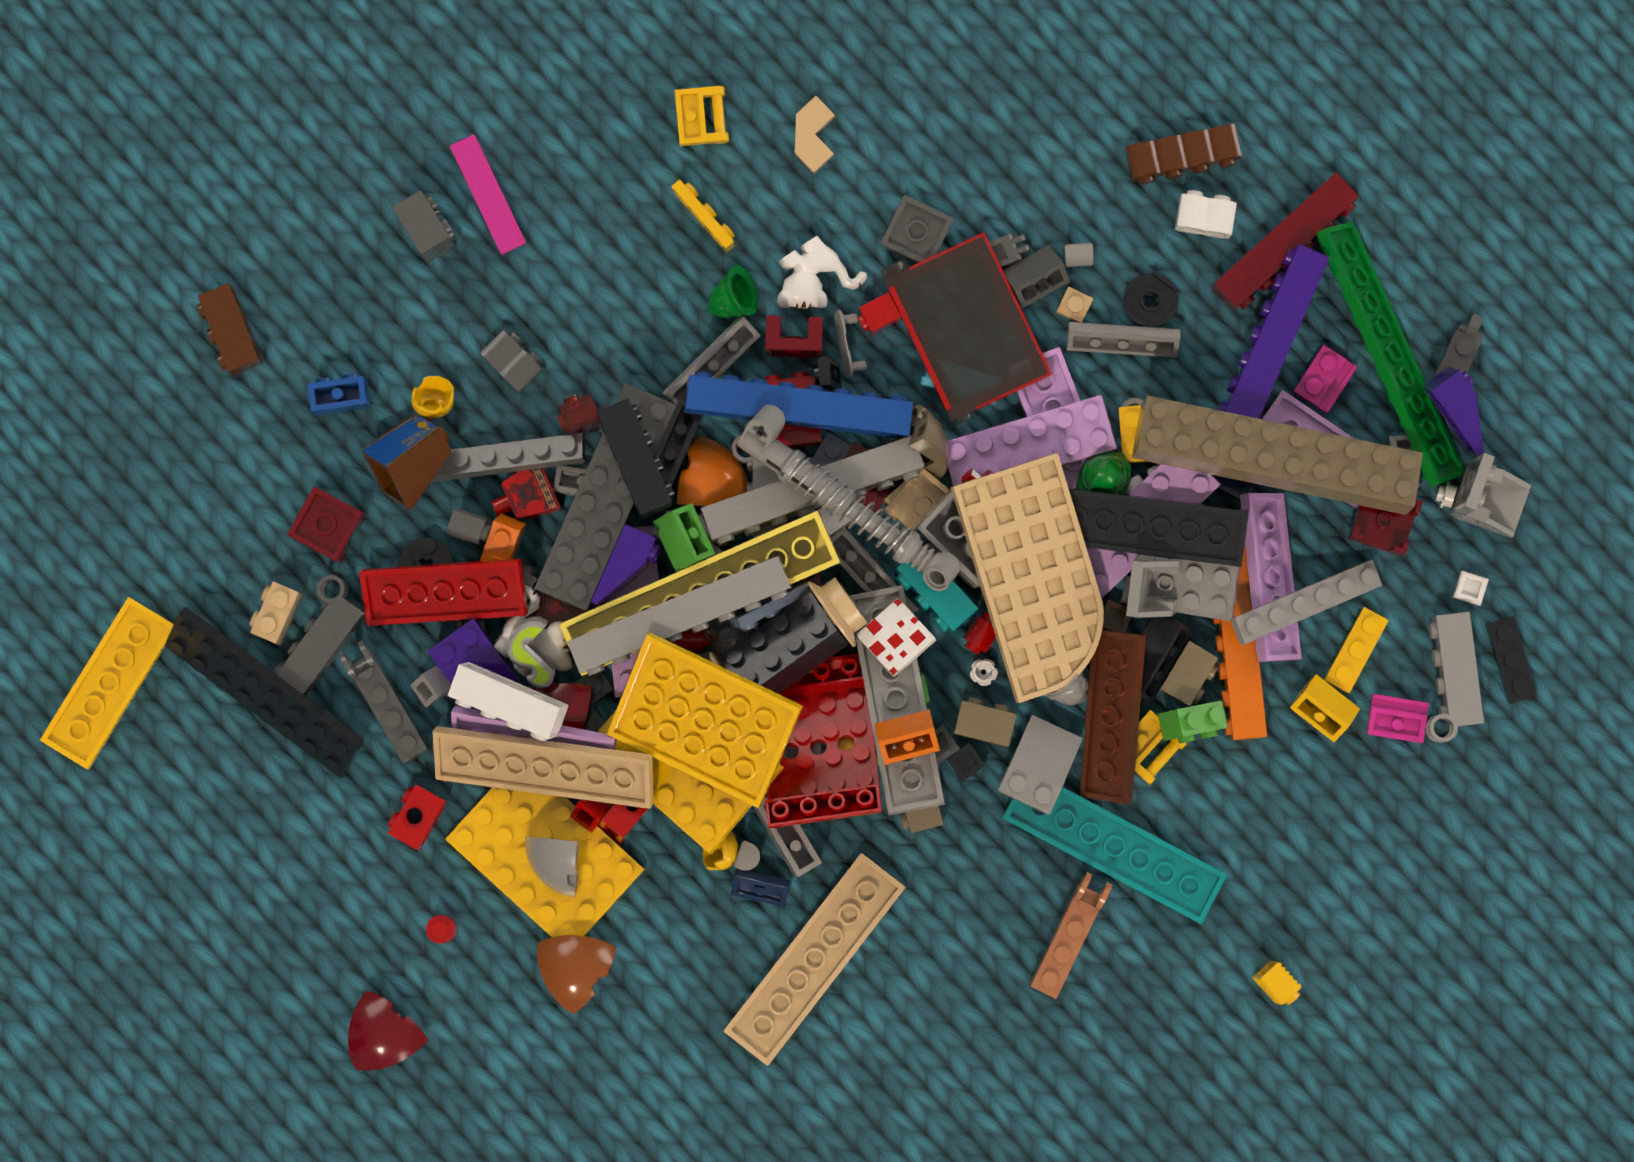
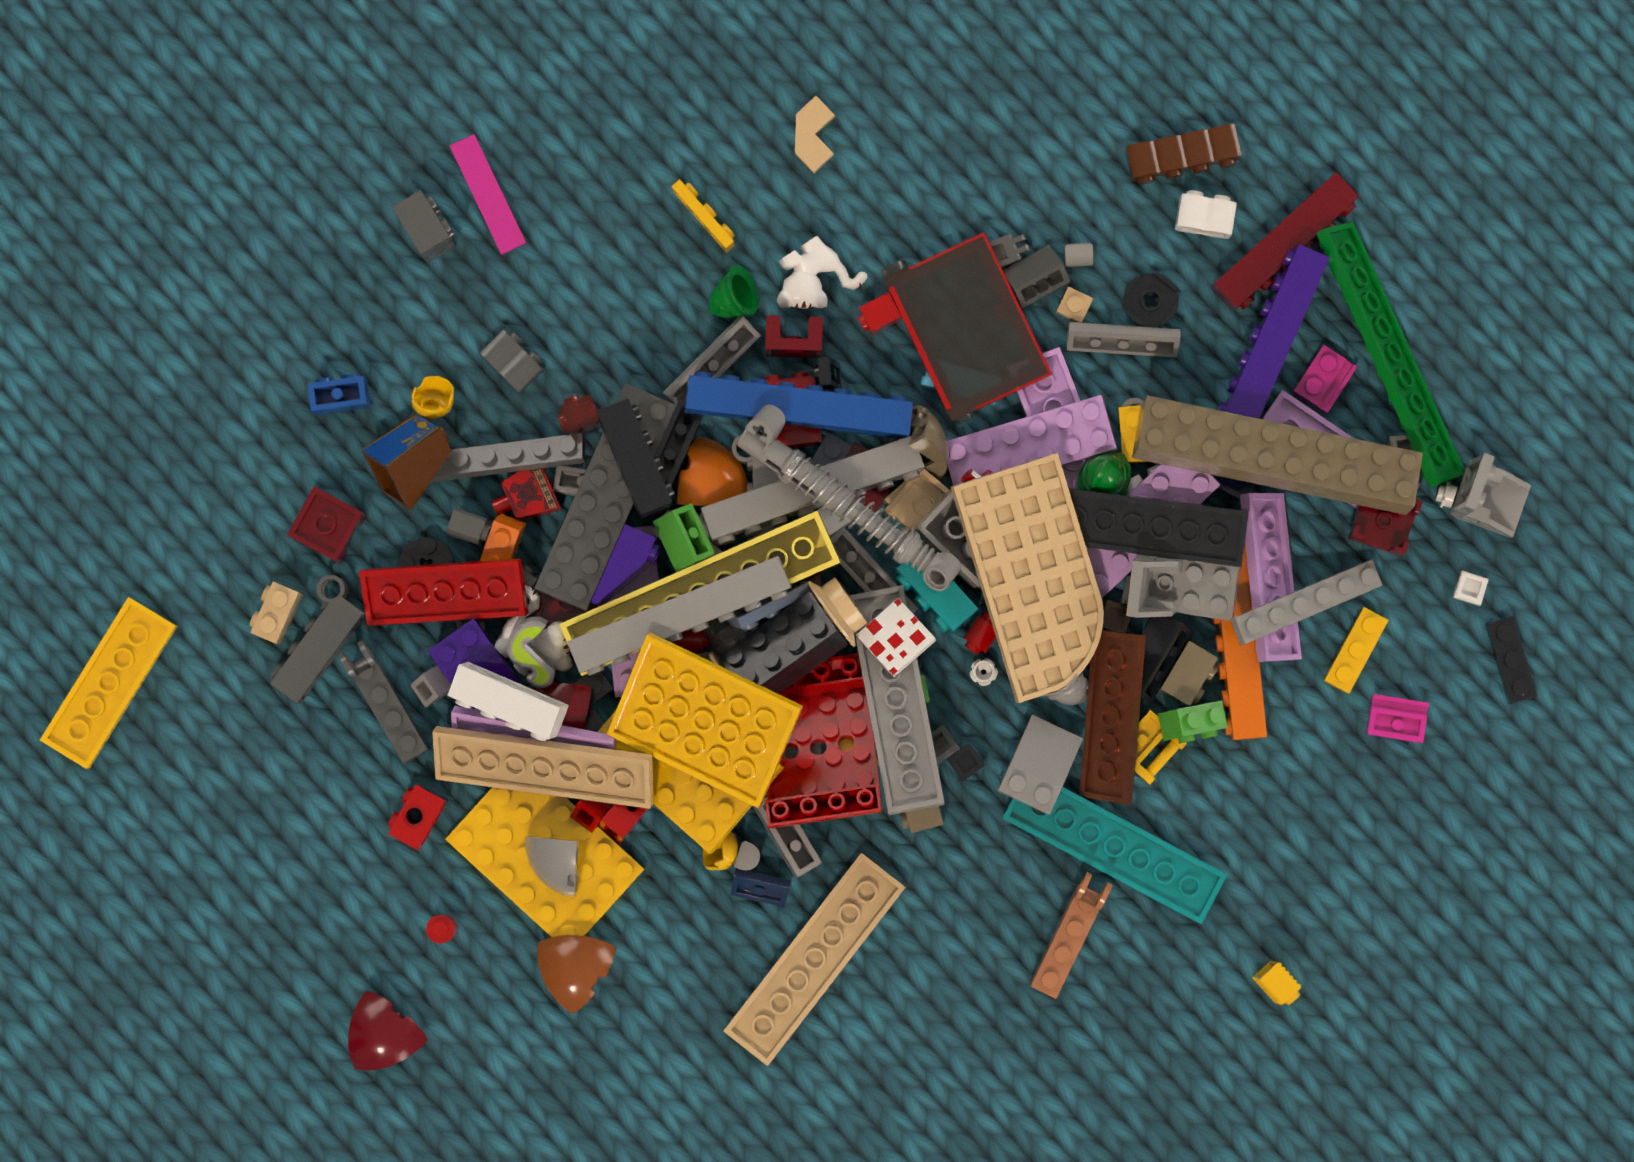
(229, 329): reddish brown brick -> none
(263, 692): black plate -> none
(692, 116): yellow plate -> none
(848, 366): light grey piece -> none
(906, 737): orange brick -> none
(916, 230): dark grey plate -> none
(985, 723): dark tan brick -> none
(1325, 708): yellow brick -> none
(1457, 674): light grey hinge -> none
(1458, 405): dark purple slope -> none
(1462, 346): dark grey hinge -> none

